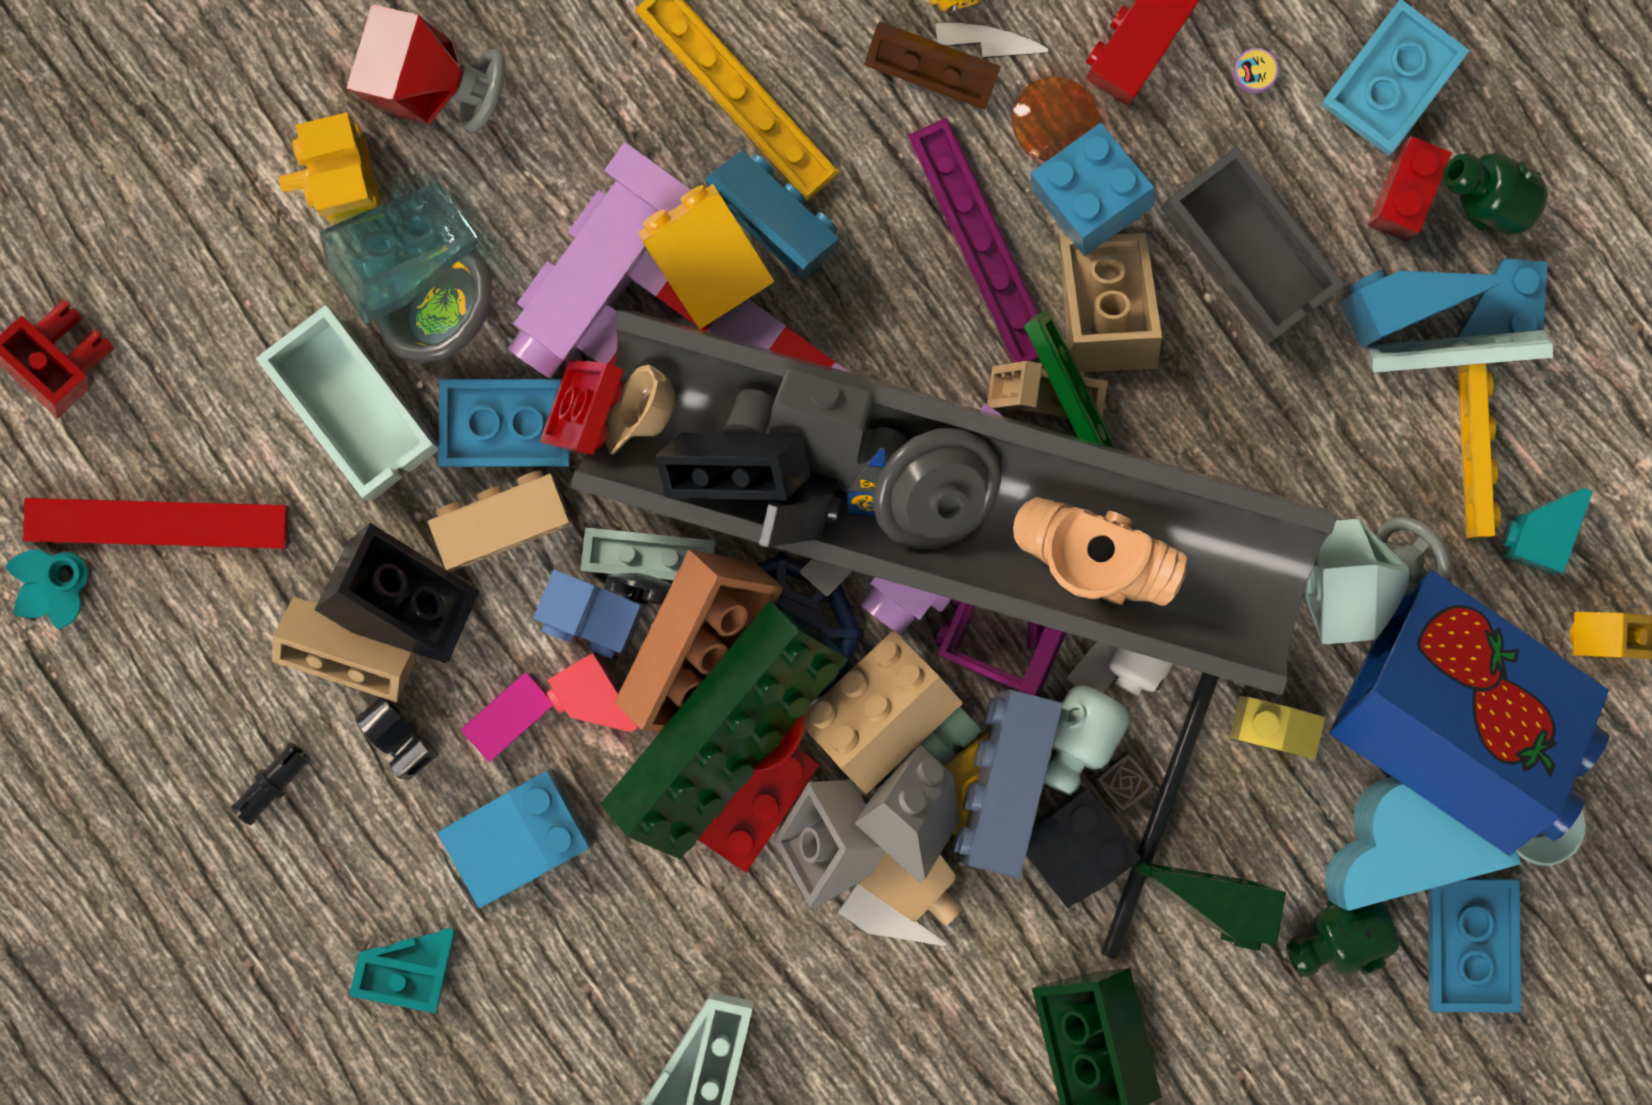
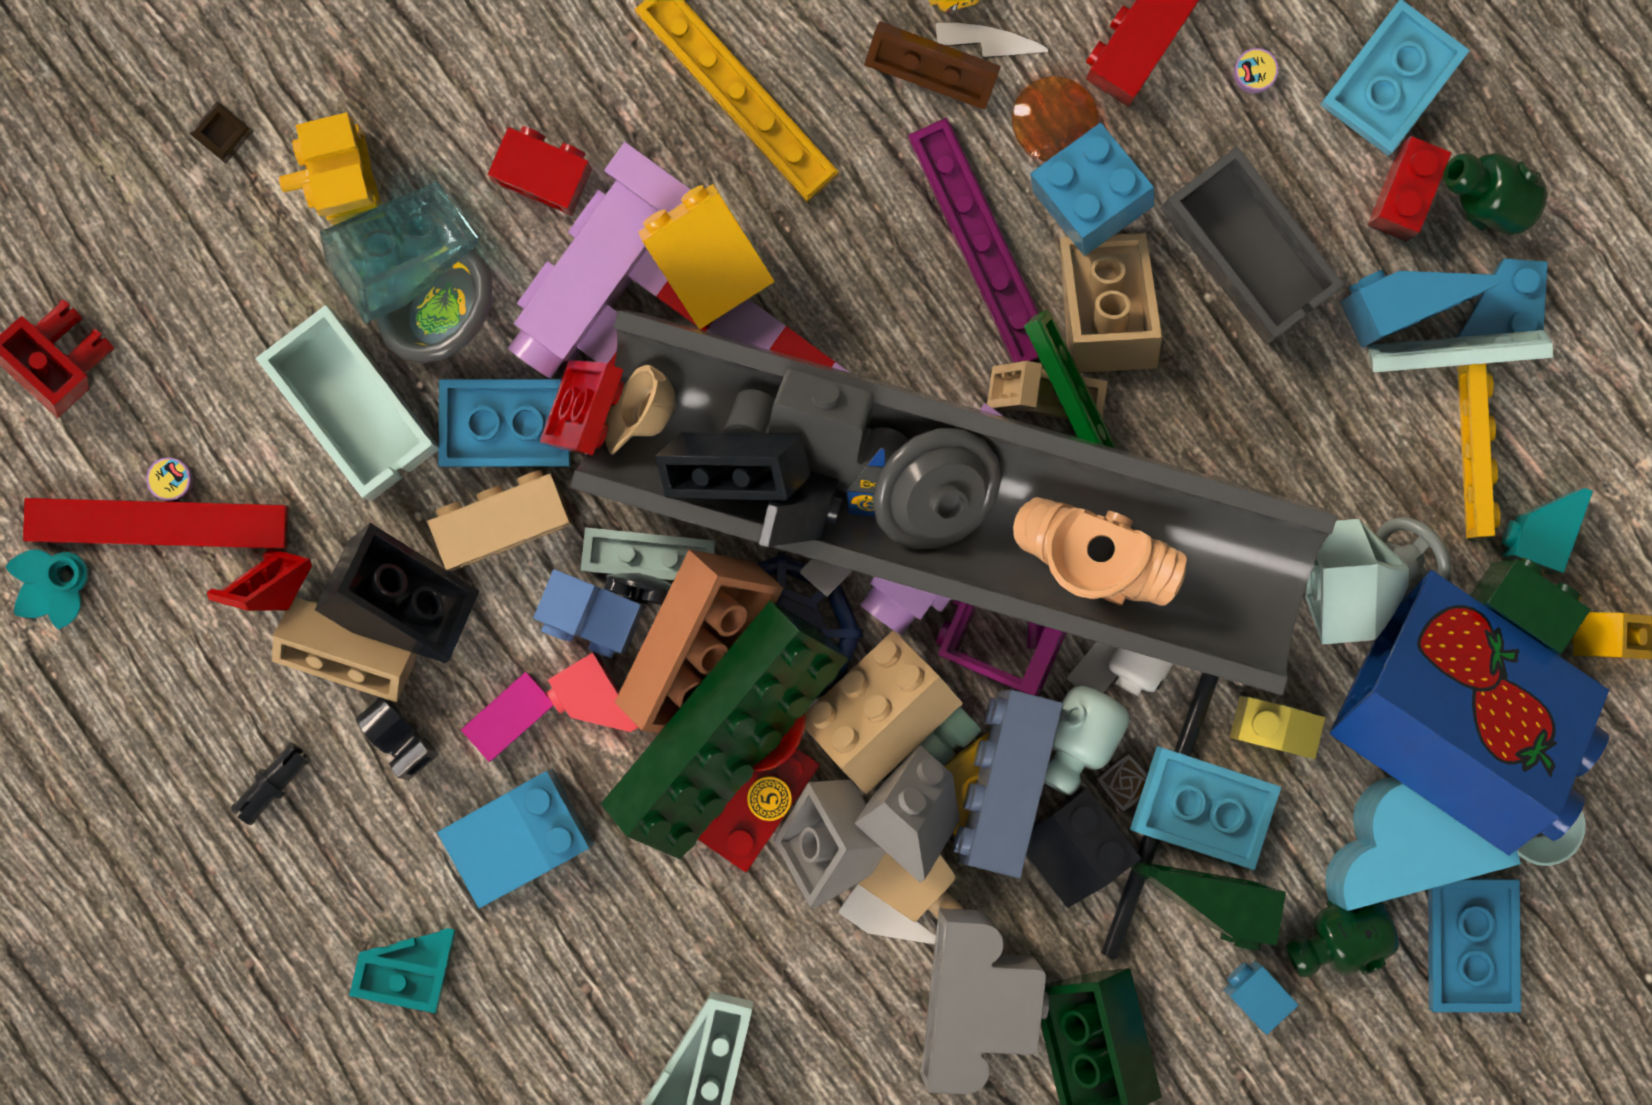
(169, 479): none -> tile
(221, 132): none -> dark brown tile
(267, 585): none -> red slope
(415, 70): red piece -> none
(540, 170): none -> red brick
(769, 798): none -> yellow tile
(775, 214): dark azure slope -> none
(977, 1003): none -> light grey brick
(1205, 808): none -> medium azure plate
(1259, 996): none -> dark azure brick
(1532, 602): none -> dark green brick

